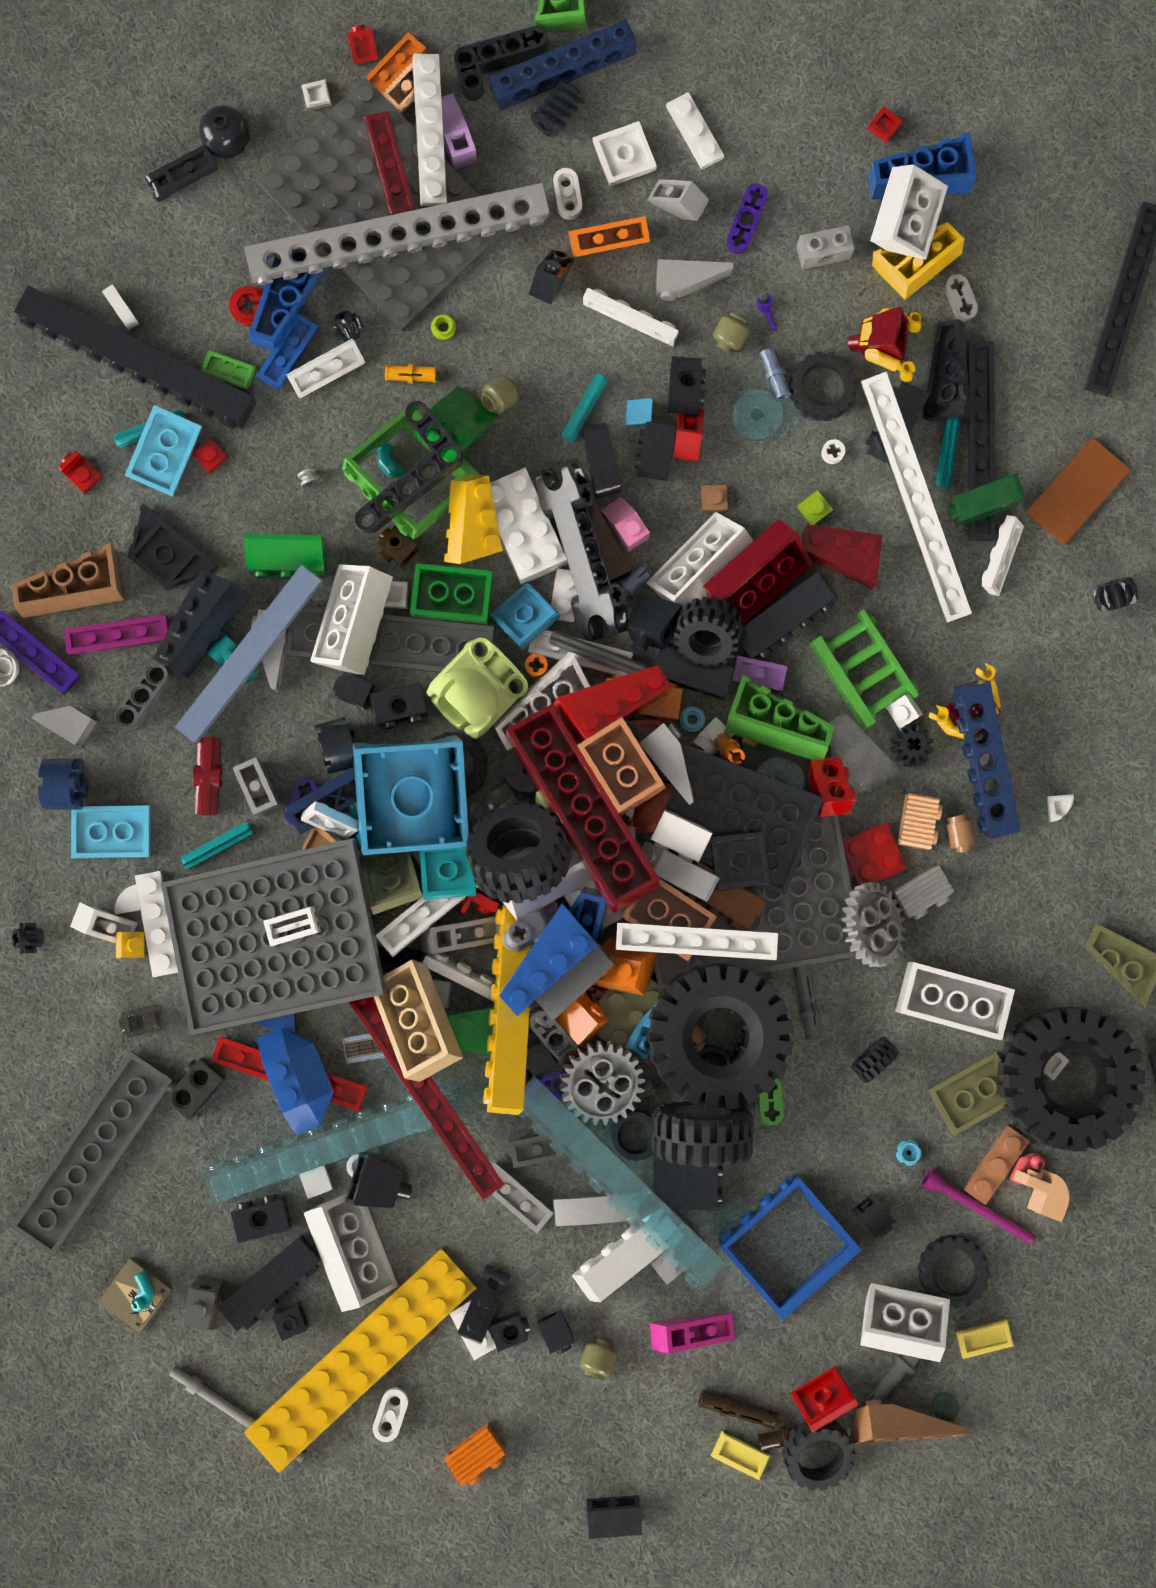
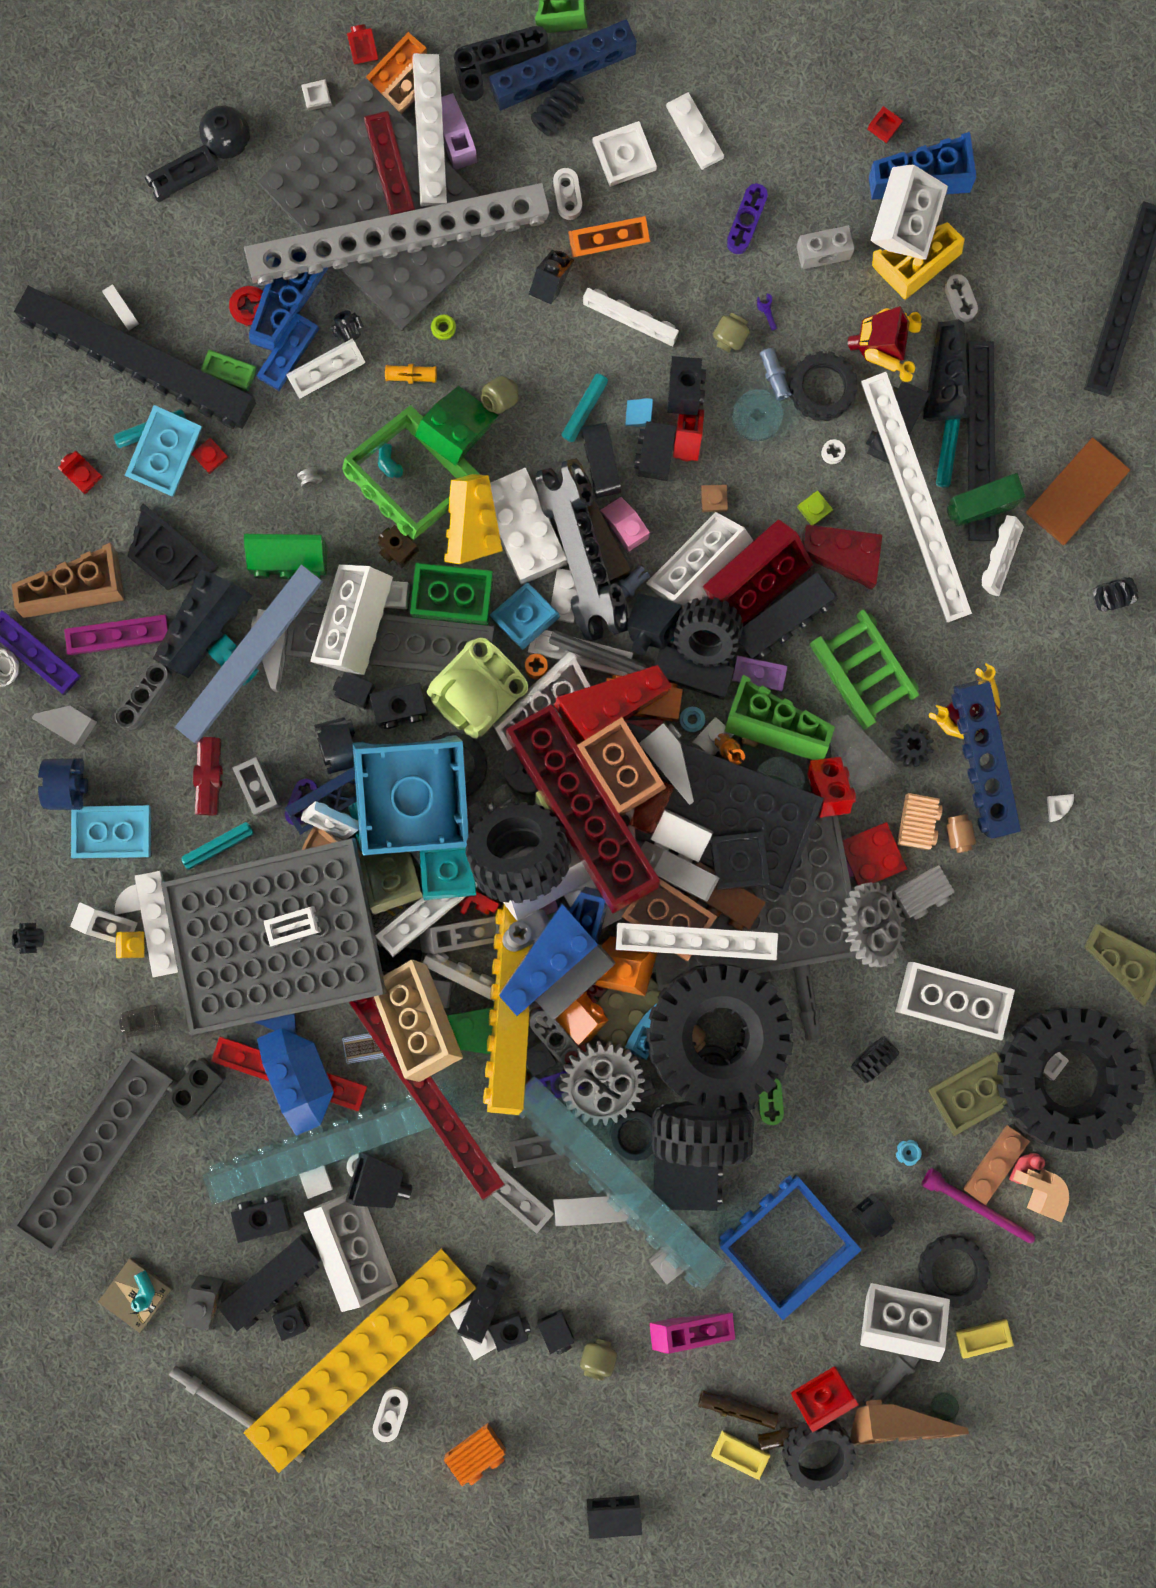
(415, 474): black beam -> none
(615, 1265): white wedge -> none
(679, 198): light grey slope -> none
(684, 277): light grey slope -> none
(904, 710): white plate -> none

